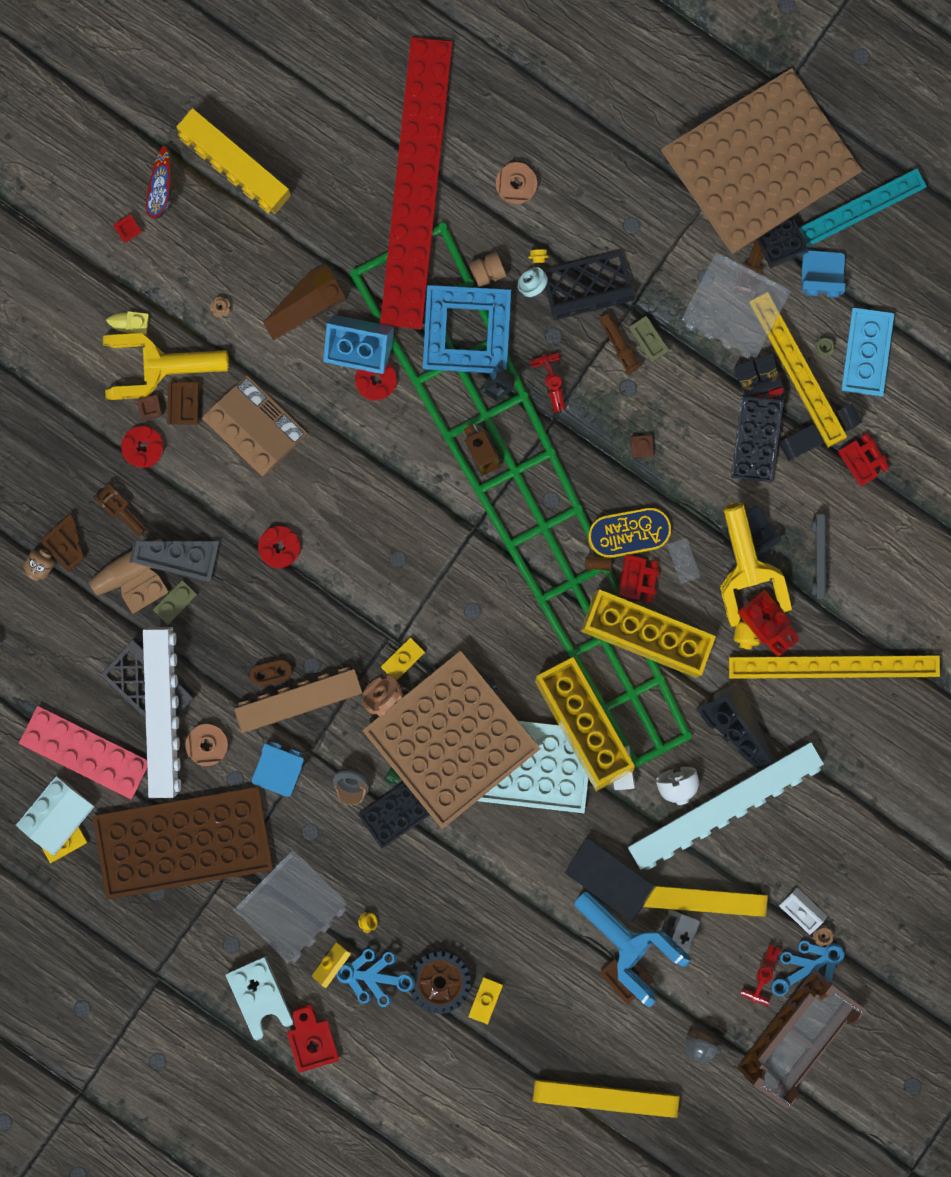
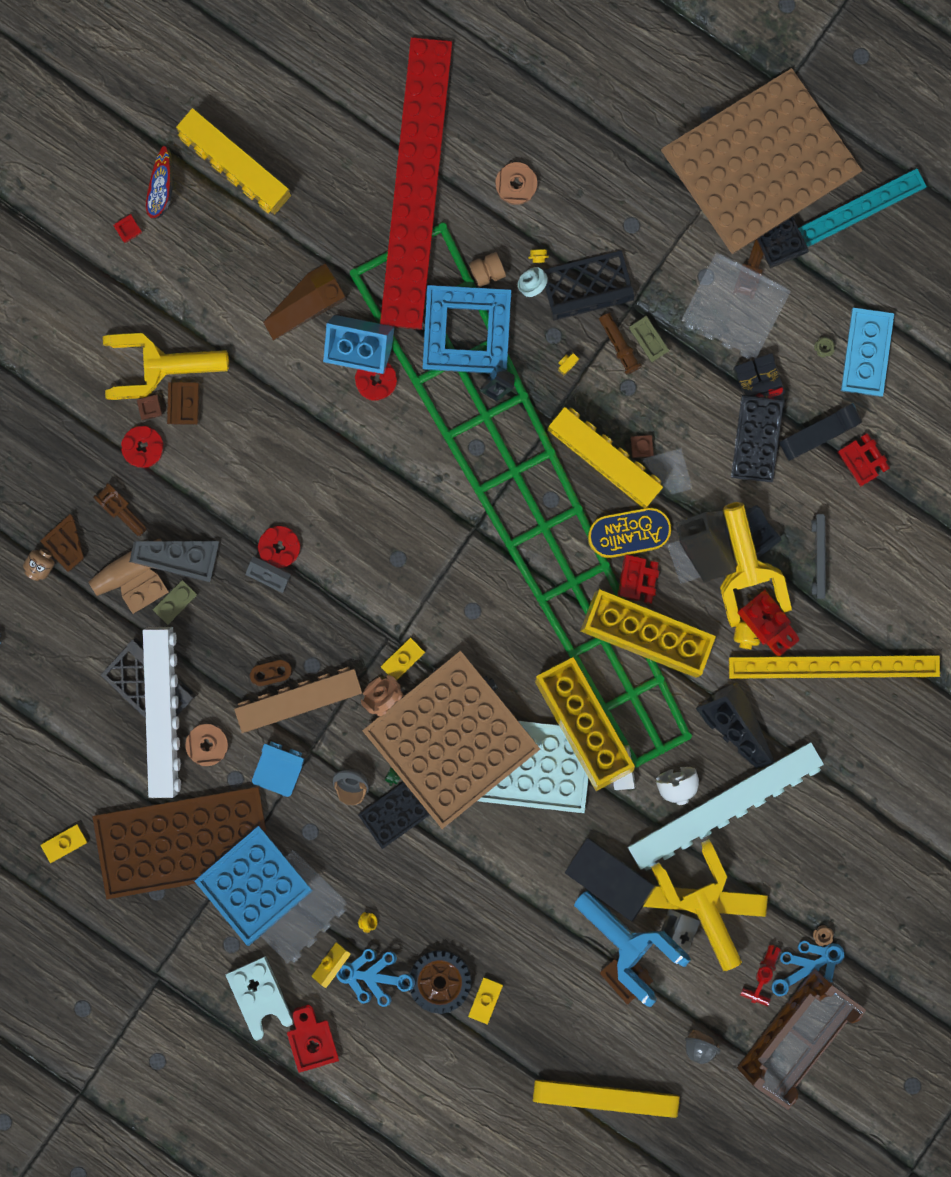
(55, 815): light aqua slope -> none
(84, 752): coral plate -> none
(129, 322): light yellow plate -> none
(225, 307): medium nougat plate -> none
(253, 886): none -> dark azure plate
(254, 426): medium nougat slope -> none
(268, 574): none -> dark grey plate
(484, 455): reddish brown torso -> none
(552, 380): red pin -> none
(567, 363): none -> yellow plate
(597, 563): reddish brown pin -> none
(605, 458): none -> yellow brick
(671, 470): none -> clear wing
(703, 903): none -> yellow piece
(707, 544): none -> clear smoke slope
(803, 911): white slope -> none
(805, 383): yellow plate -> none
(823, 274): dark azure bracket -> none

